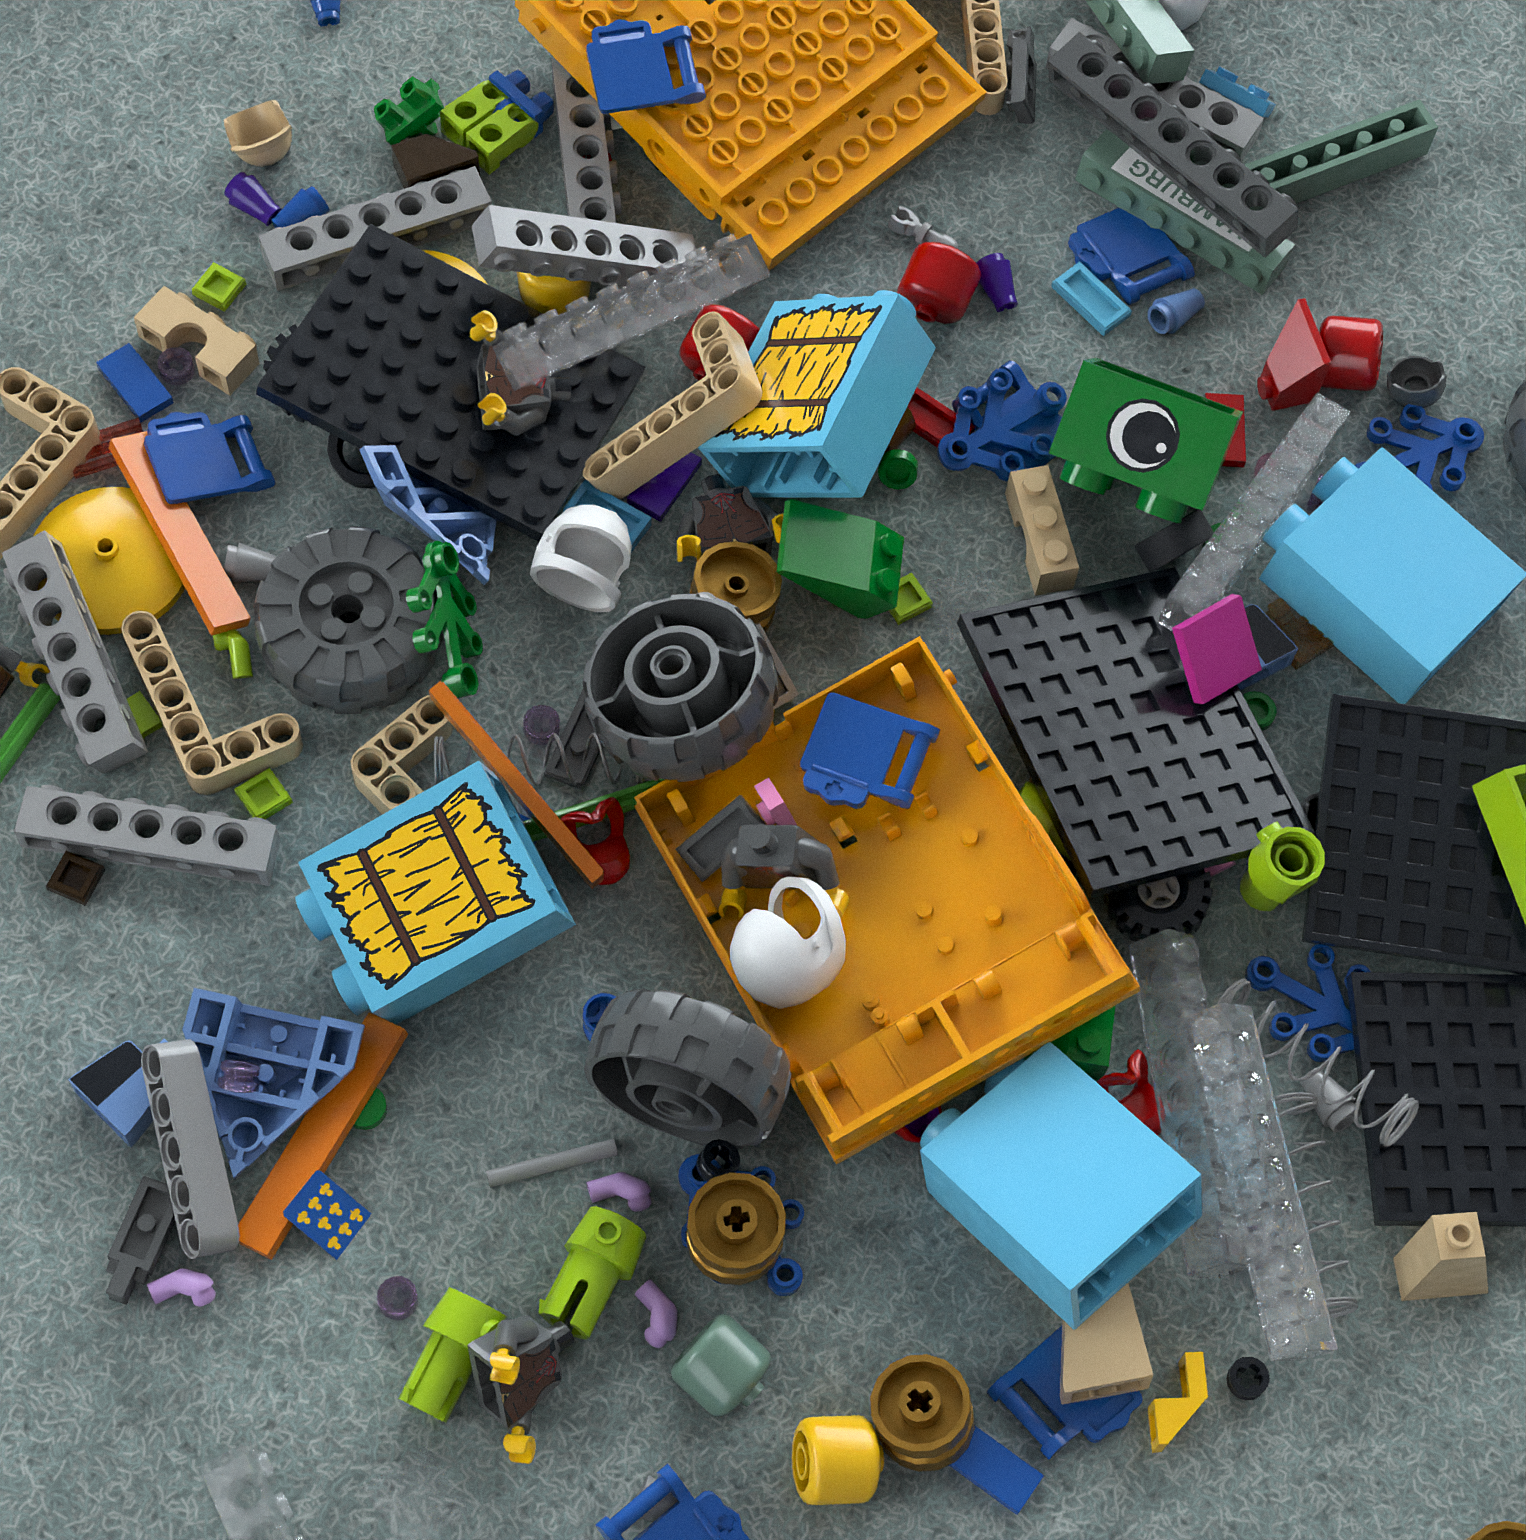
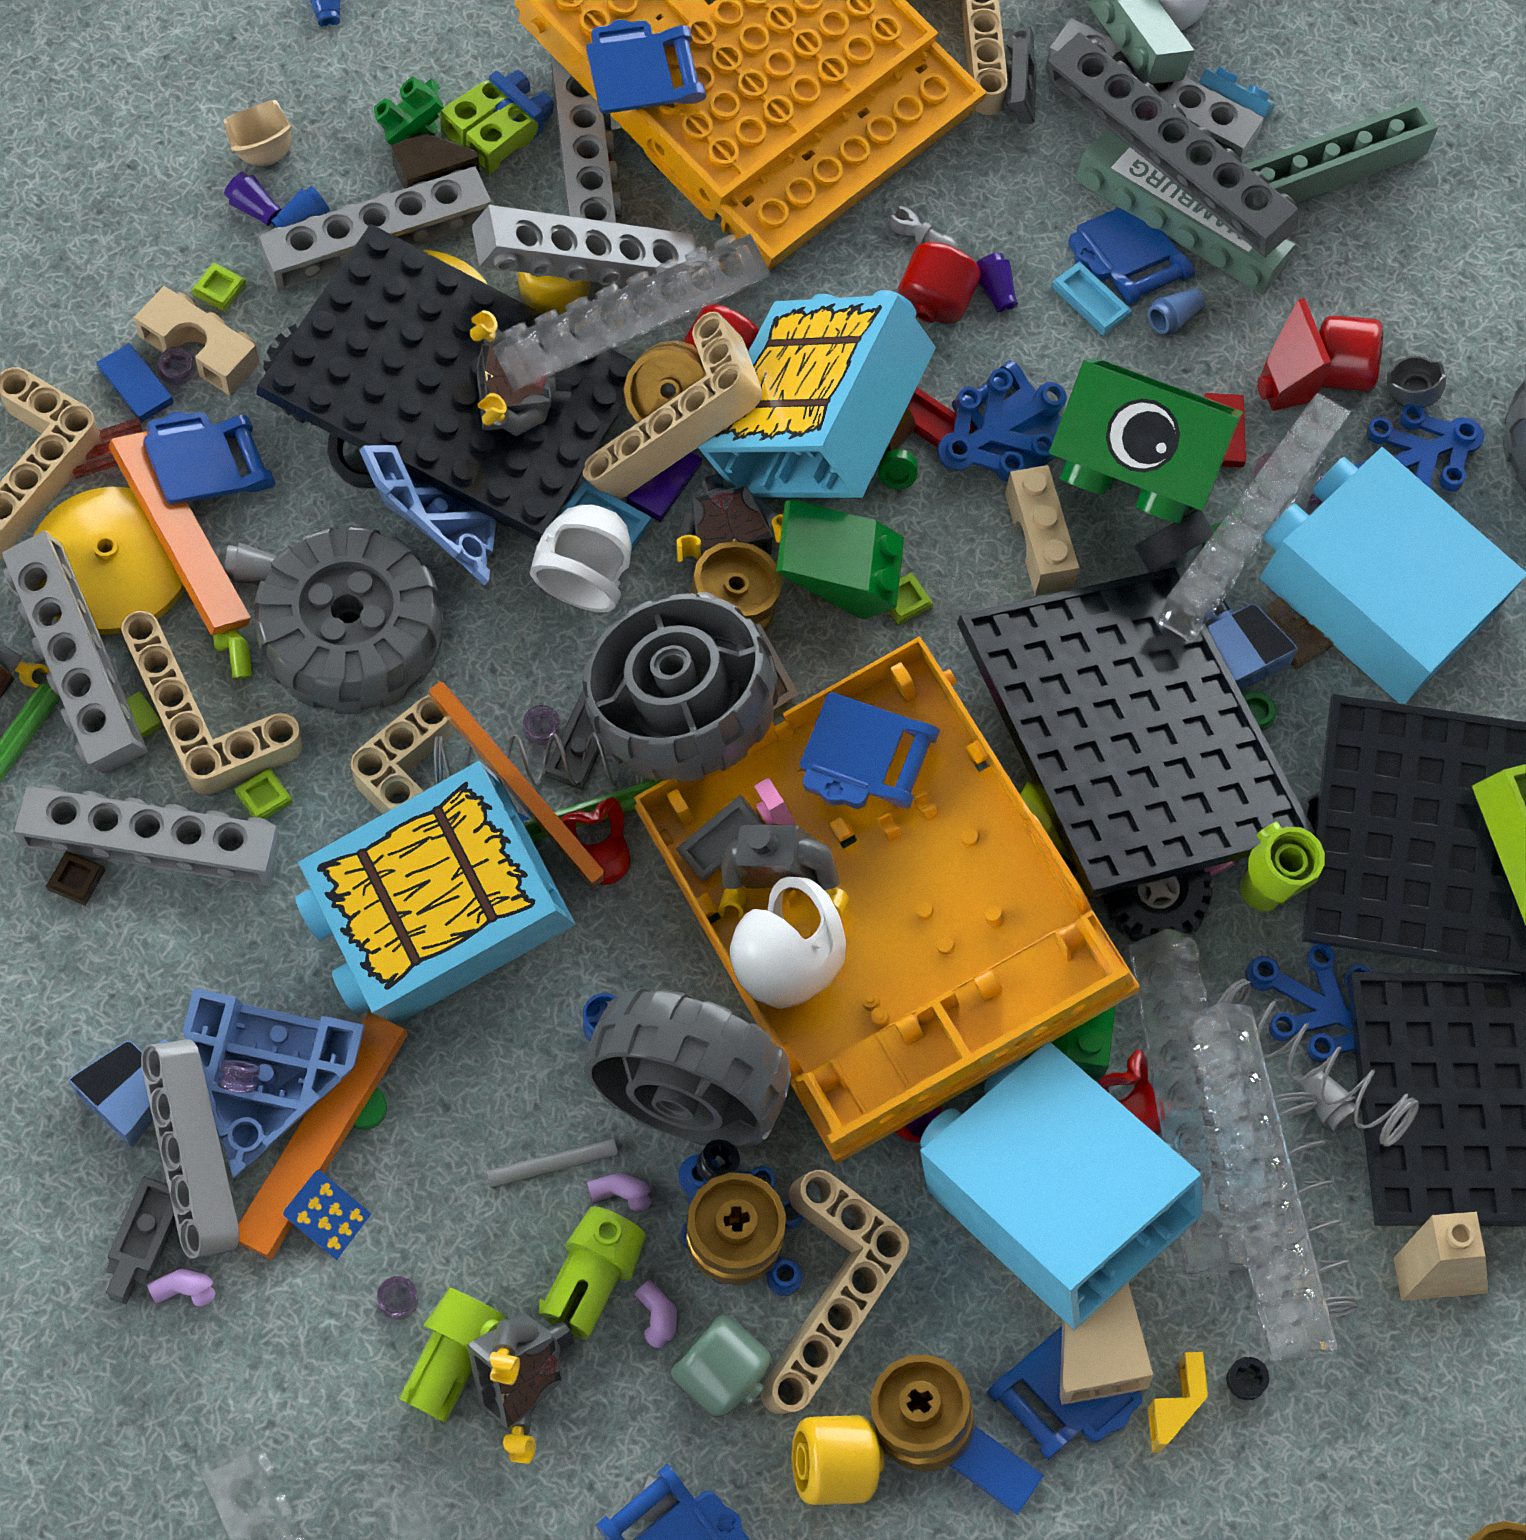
(449, 614): green plant -> none
(661, 364): none -> pearl gold wheel
(841, 1292): none -> tan beam
(1217, 648): dark pink tile -> none

